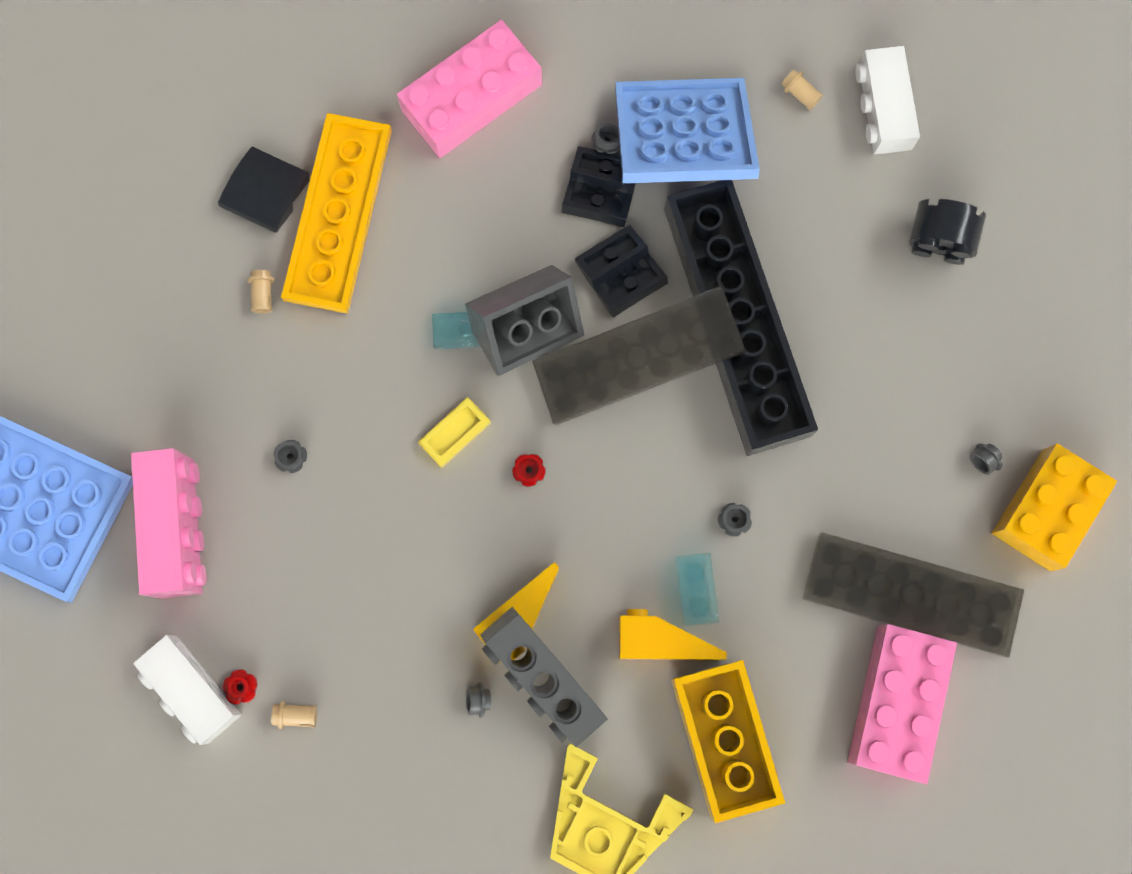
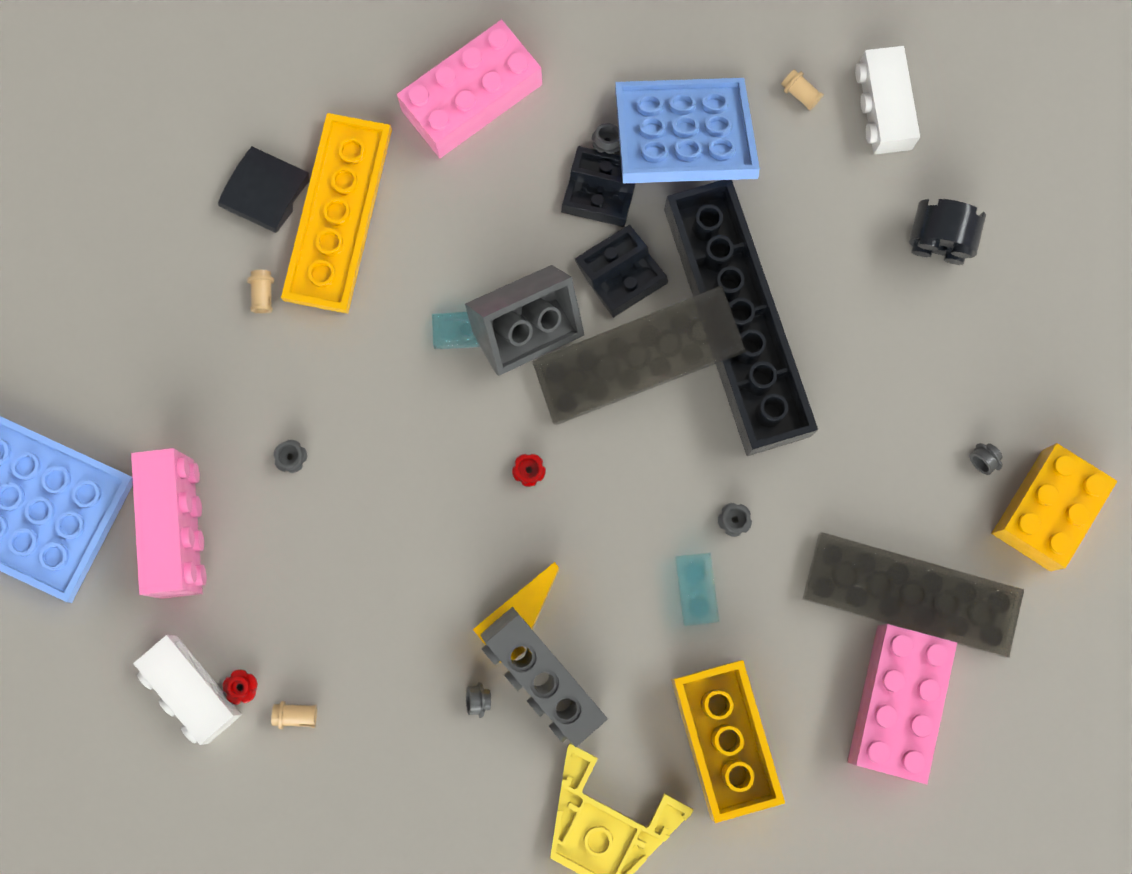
(454, 432): light yellow tile -> none
(655, 638): yellow slope -> none

